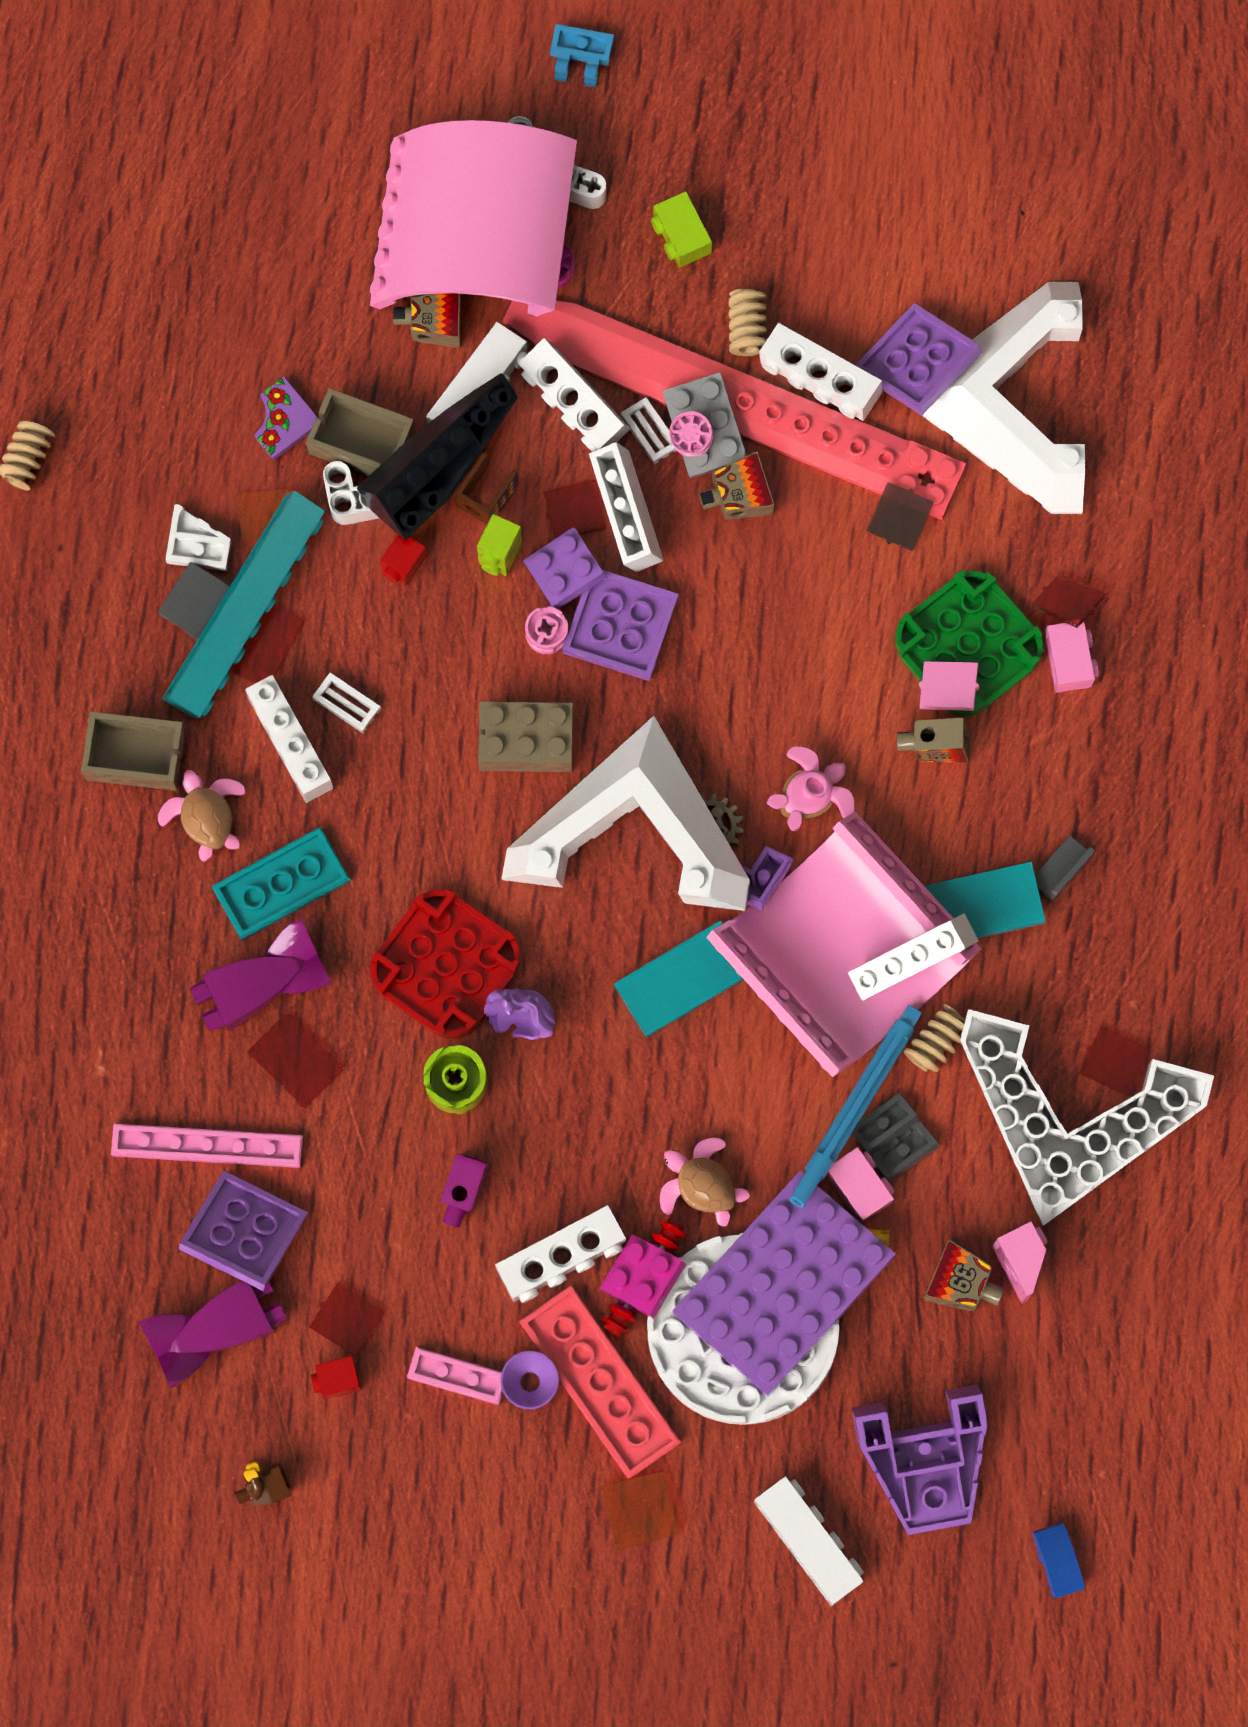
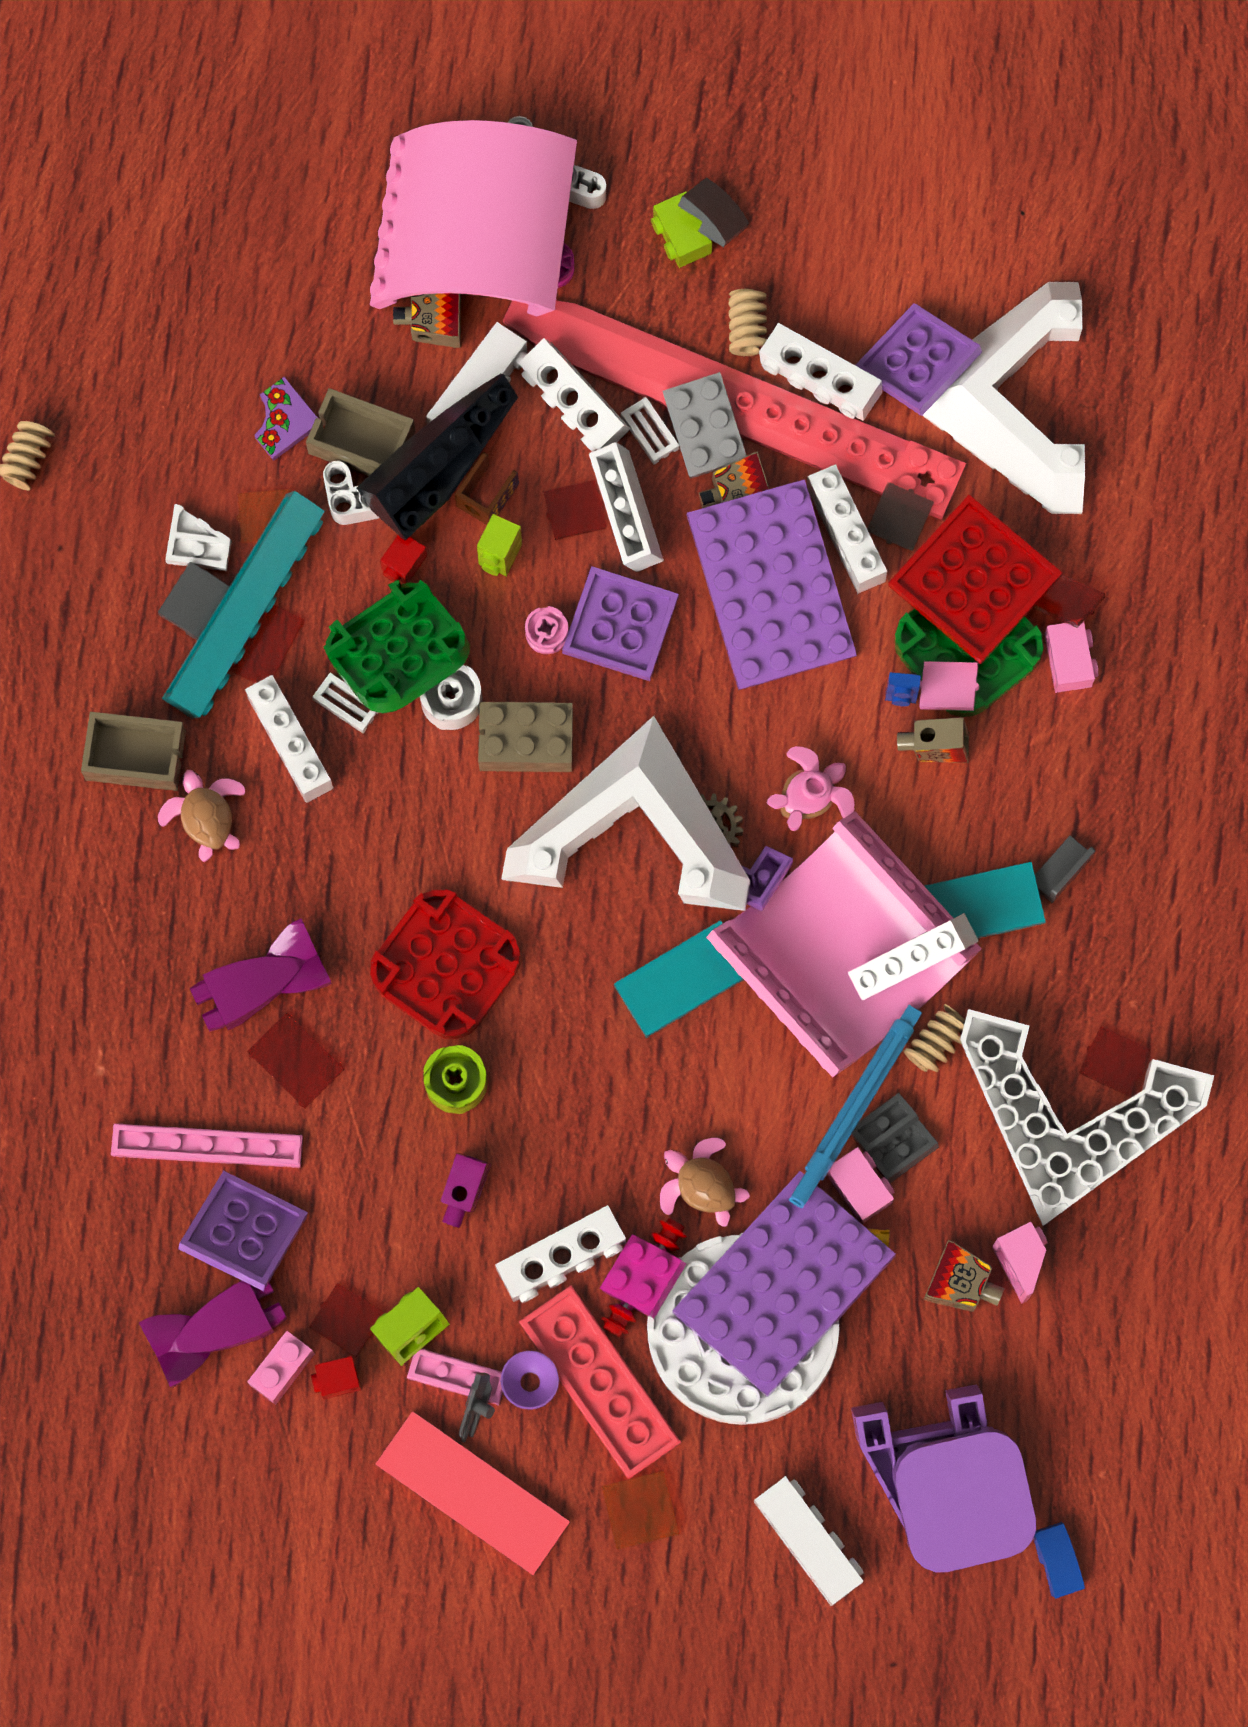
(264, 1486): reddish brown piece -> none
(281, 883): teal tile -> none
(281, 1367): none -> bright pink piece
(397, 647): none -> green tile
(409, 1326): none -> lime brick
(455, 712): none -> white brick
(473, 1493): none -> coral tile
(476, 1405): none -> dark grey piece
(525, 1009): medium lavender hair -> none
(564, 568): medium lavender plate -> none
(582, 46): dark azure plate -> none
(691, 434): bright pink wheel -> none
(719, 213): none -> dark grey slope
(771, 584): none -> medium lavender plate
(846, 529): none -> white brick
(902, 688): none -> blue plate
(964, 1500): none -> medium lavender tile
(974, 579): none -> red plate

